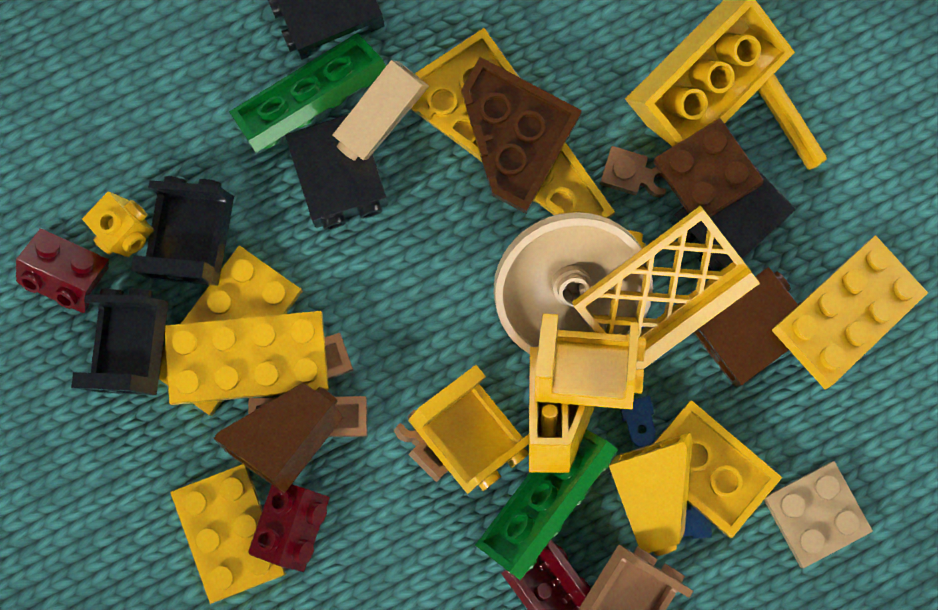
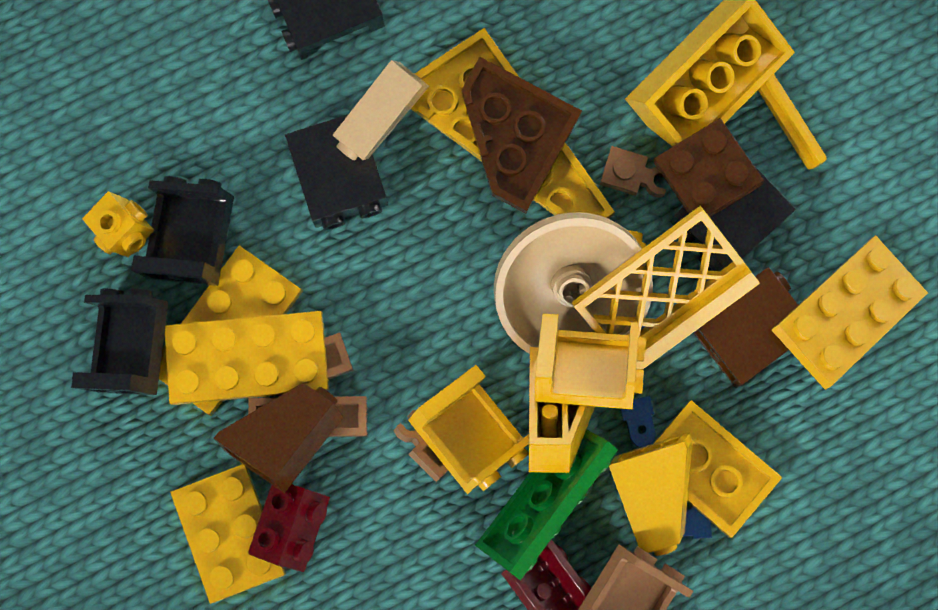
(60, 270): dark red bracket -> none
(308, 92): green plate -> none
(817, 514): tan plate -> none

